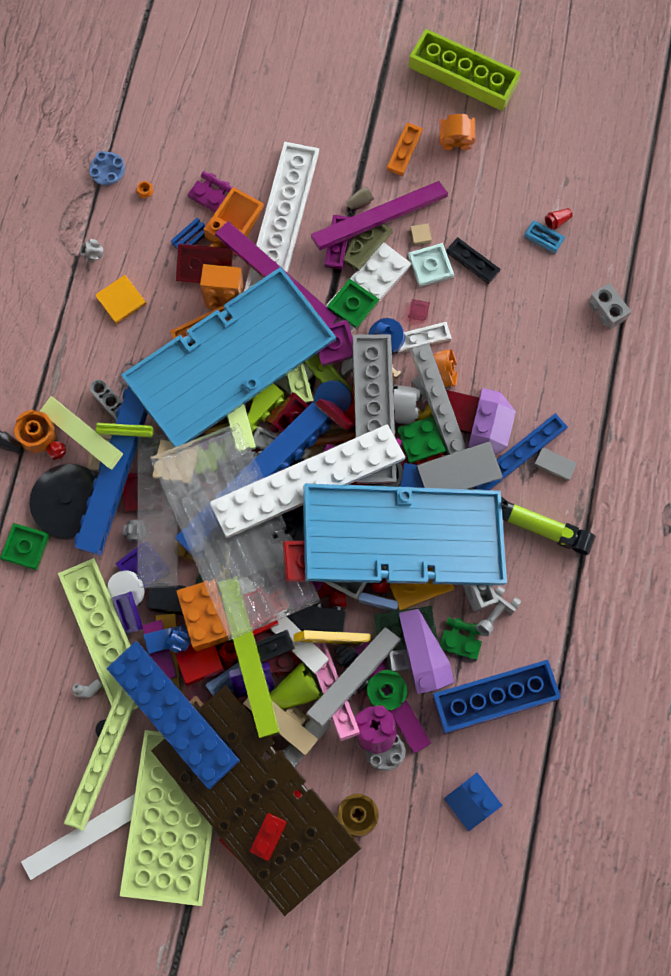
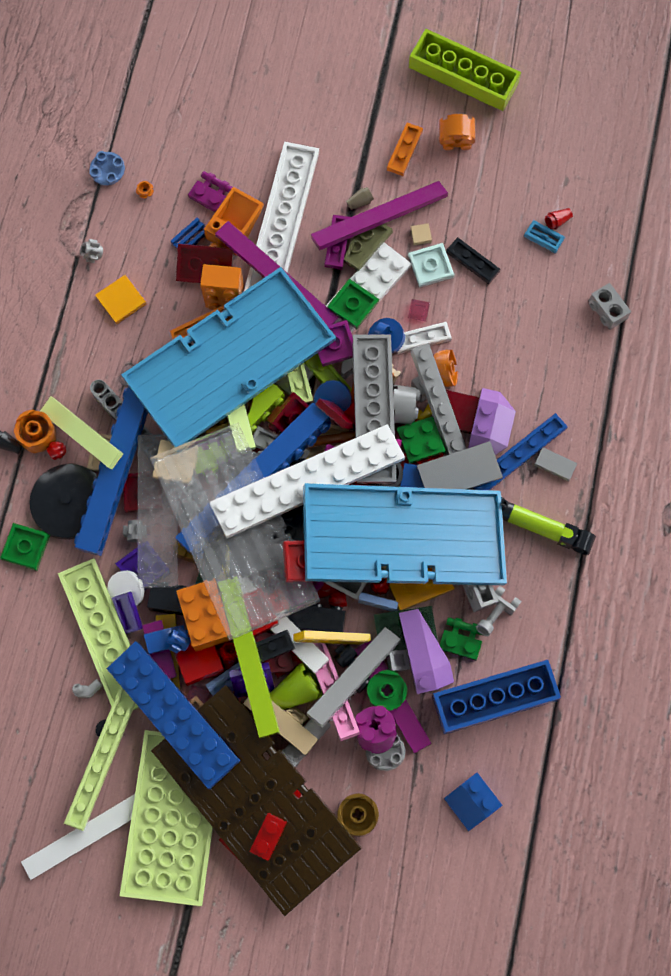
(124, 430): lime axle -> none

